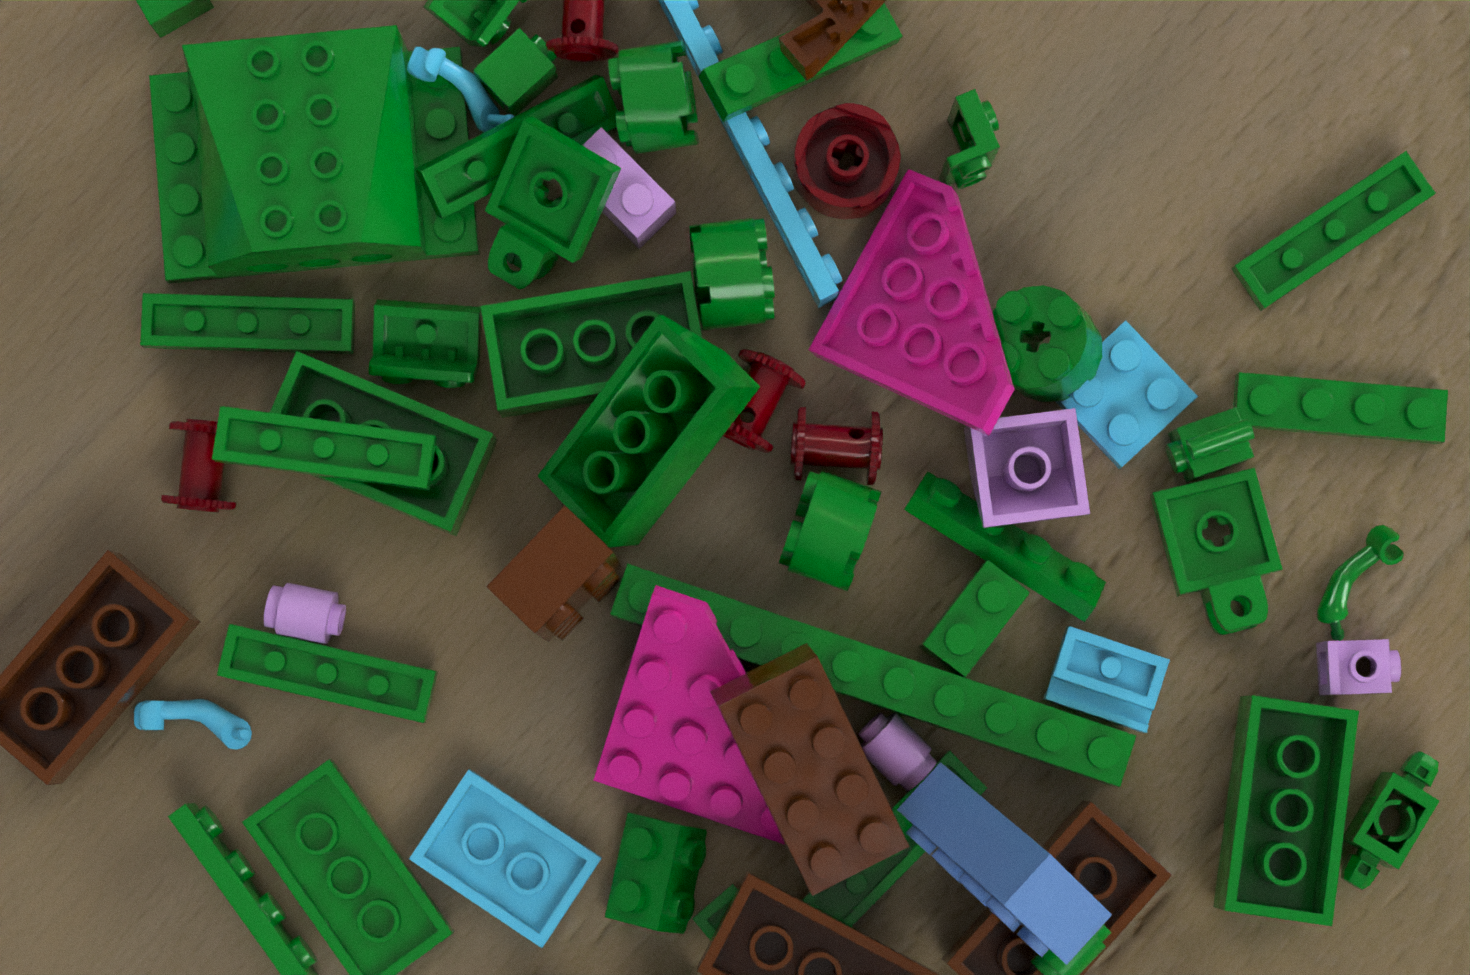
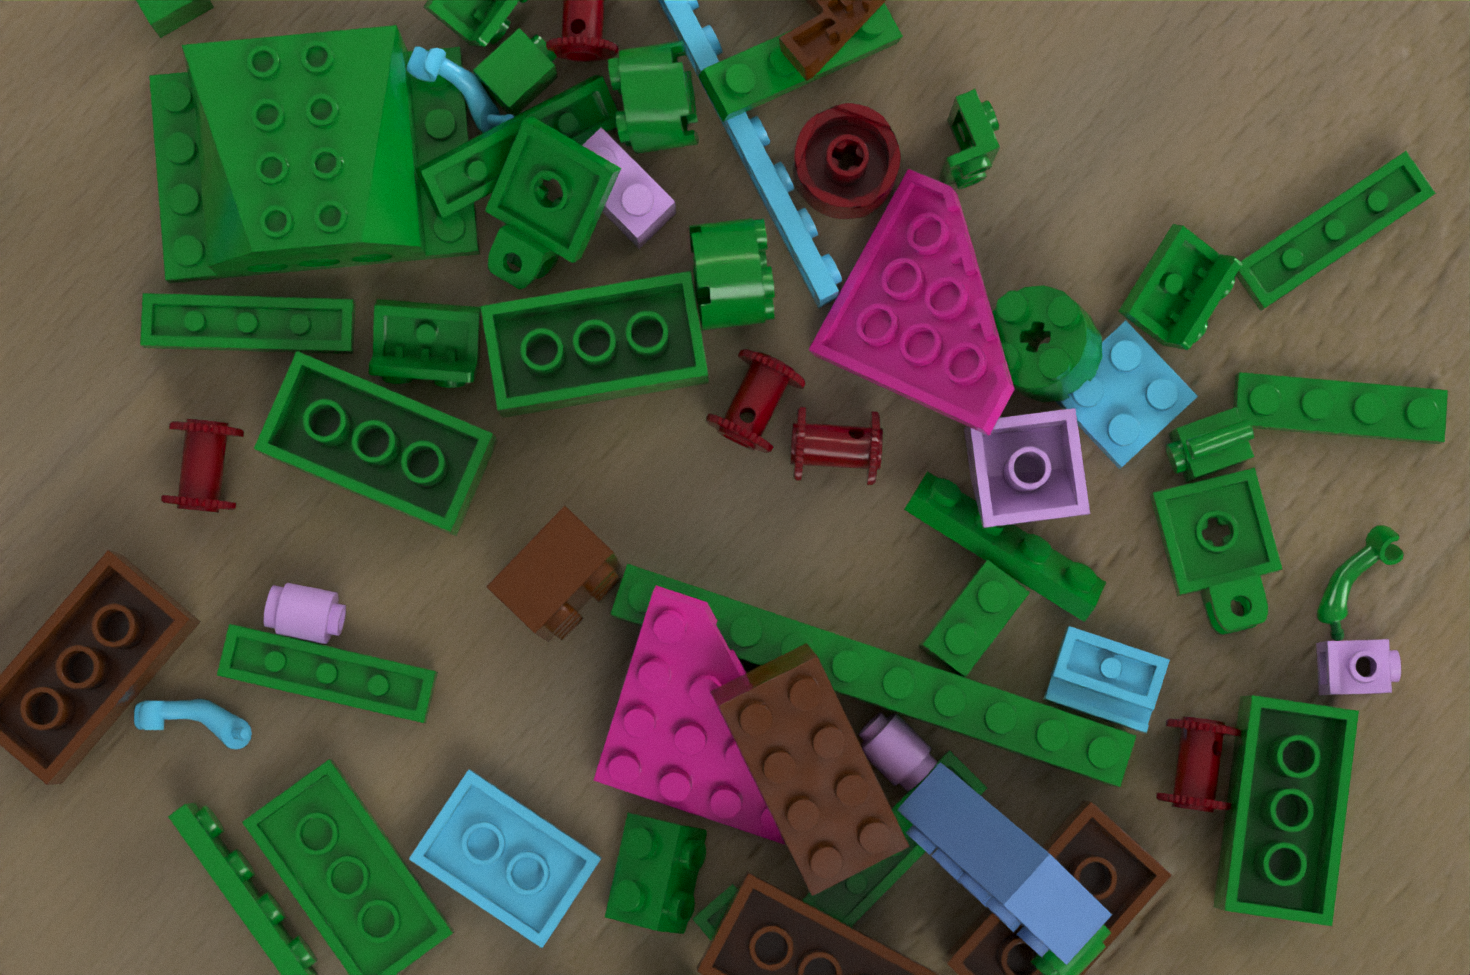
(324, 448): green plate -> none
(647, 432): green slope -> none
(833, 529): green brick -> none
(1180, 289): none -> green bracket
(1198, 764): none -> dark red hose
(1418, 772): green piece -> none

